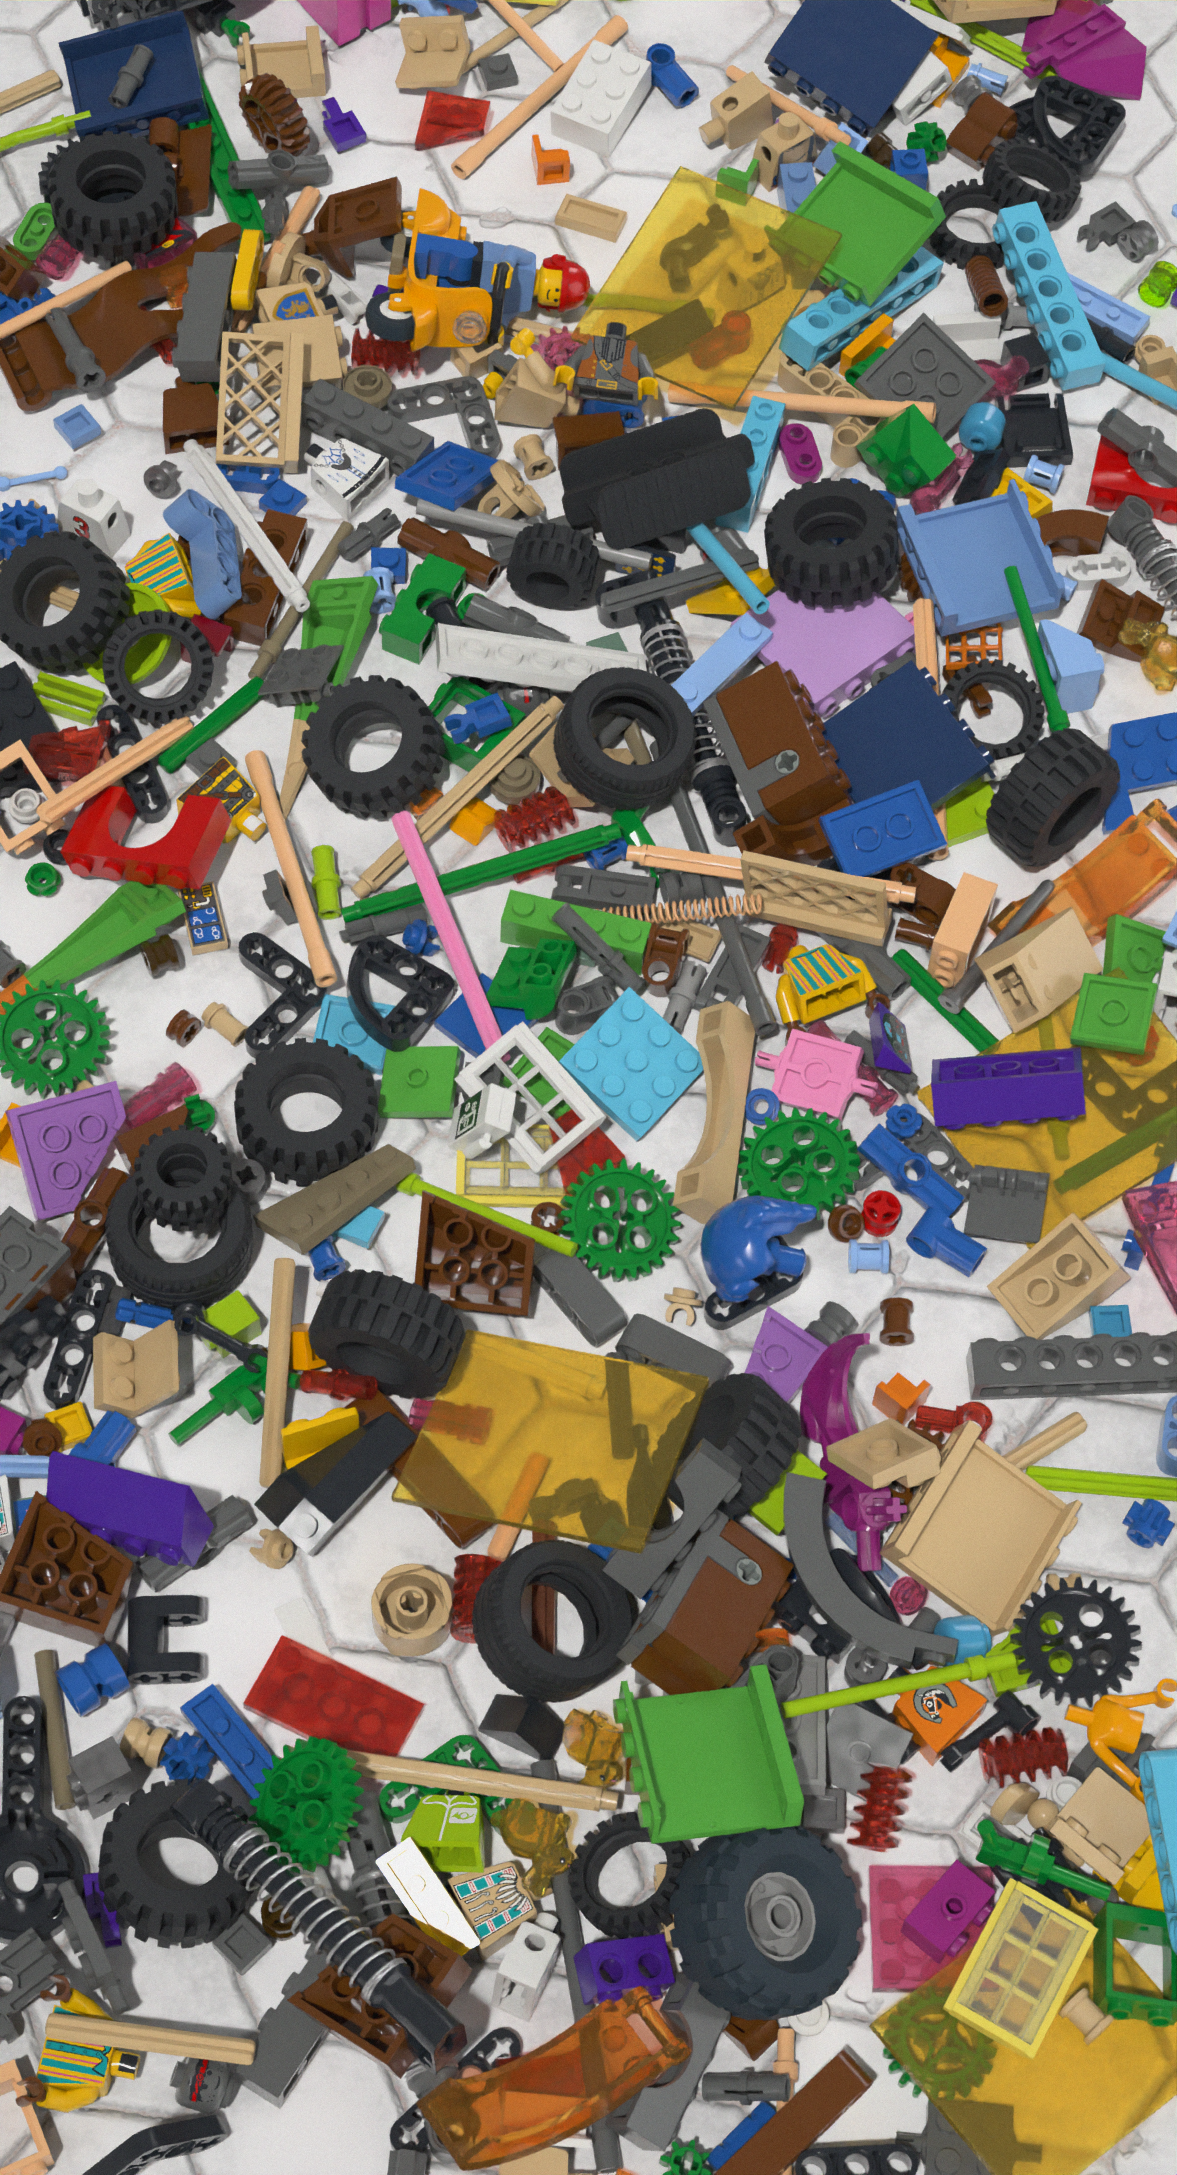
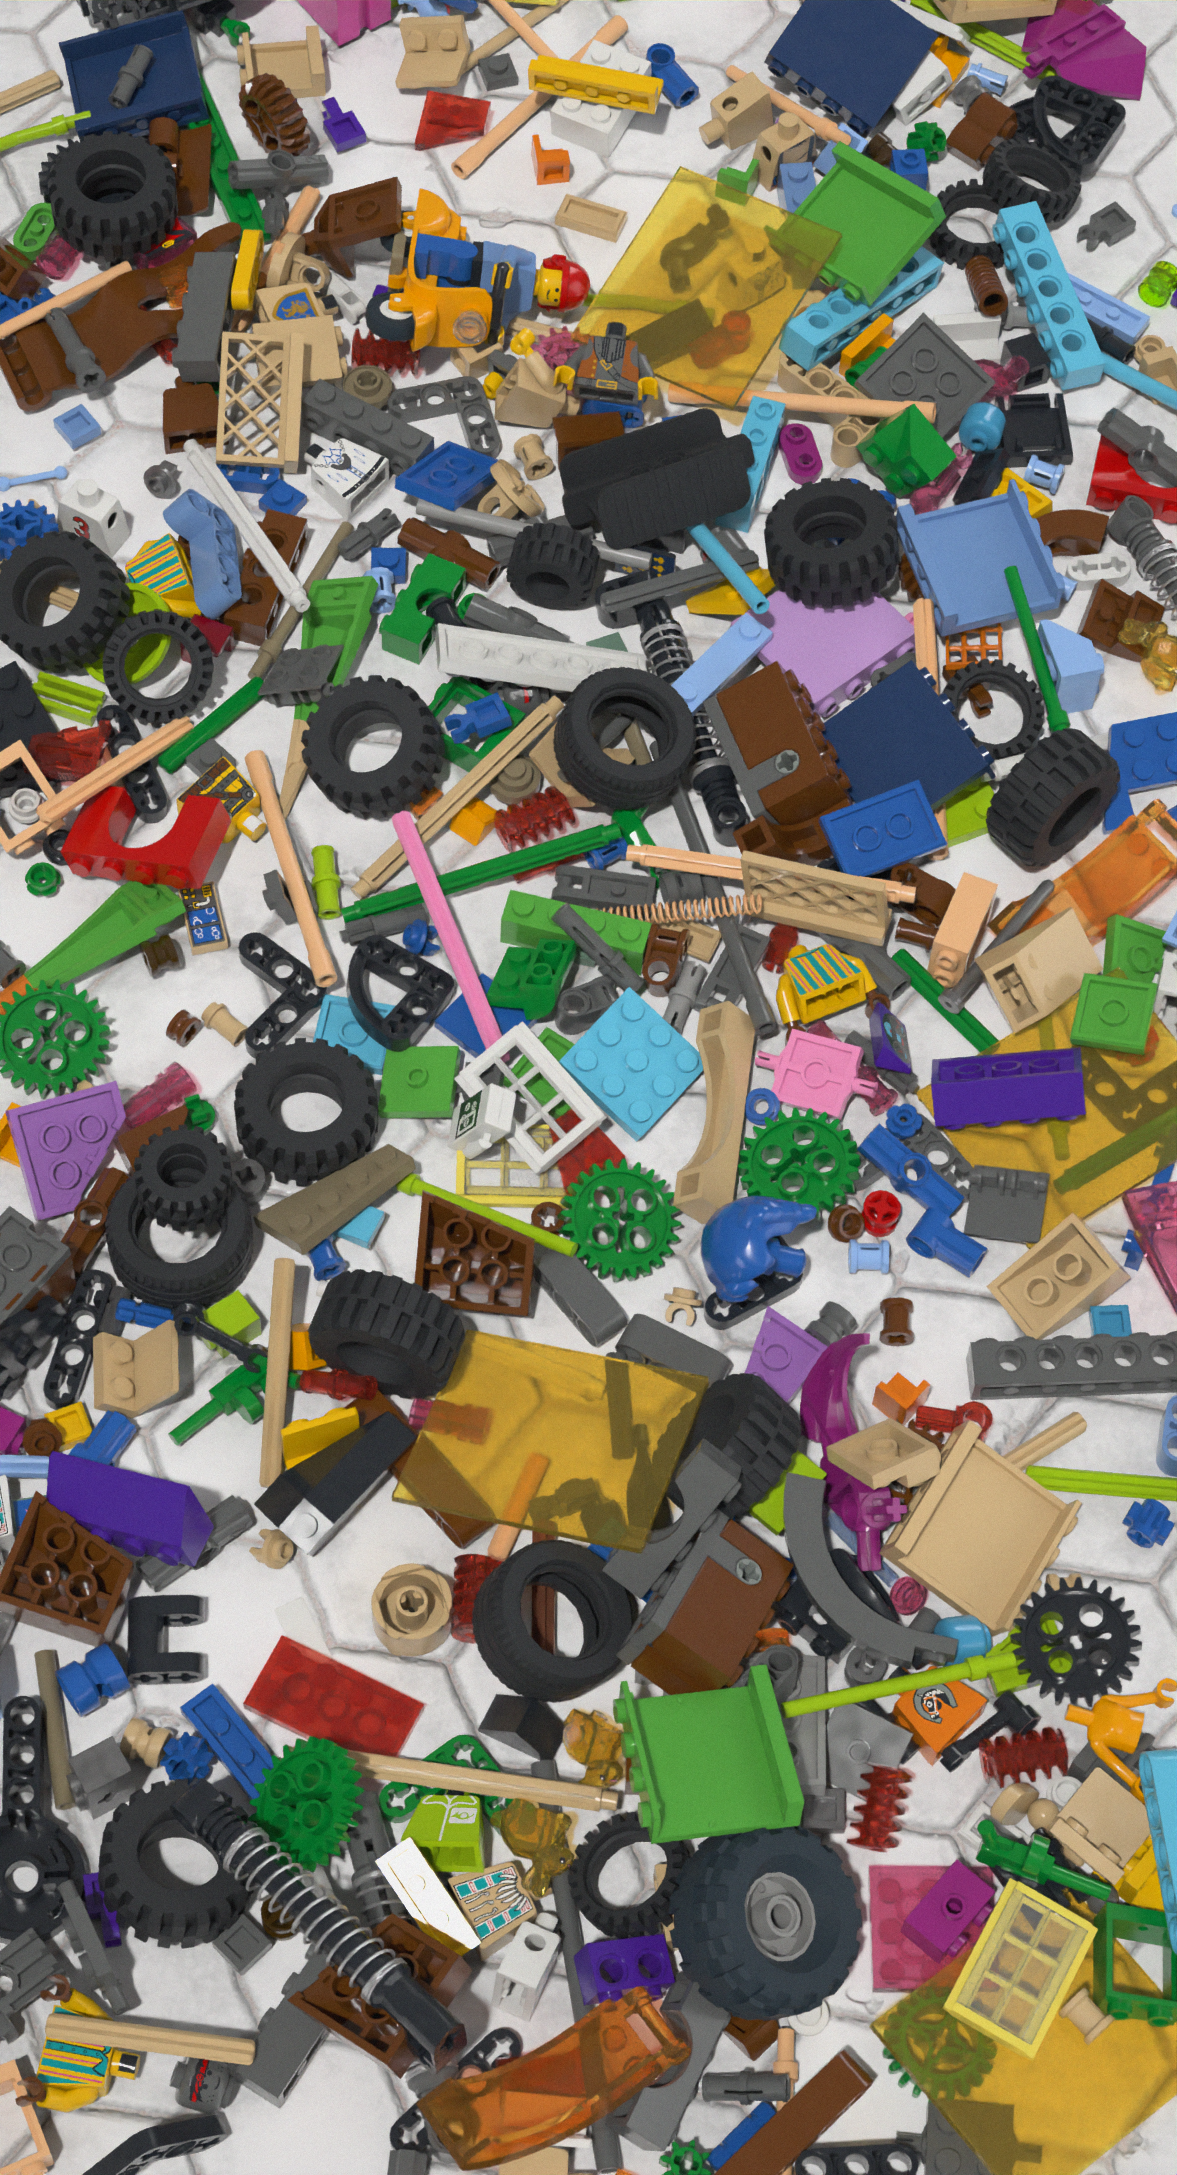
(595, 84): none -> yellow panel
(1137, 240): flat silver wheel -> none

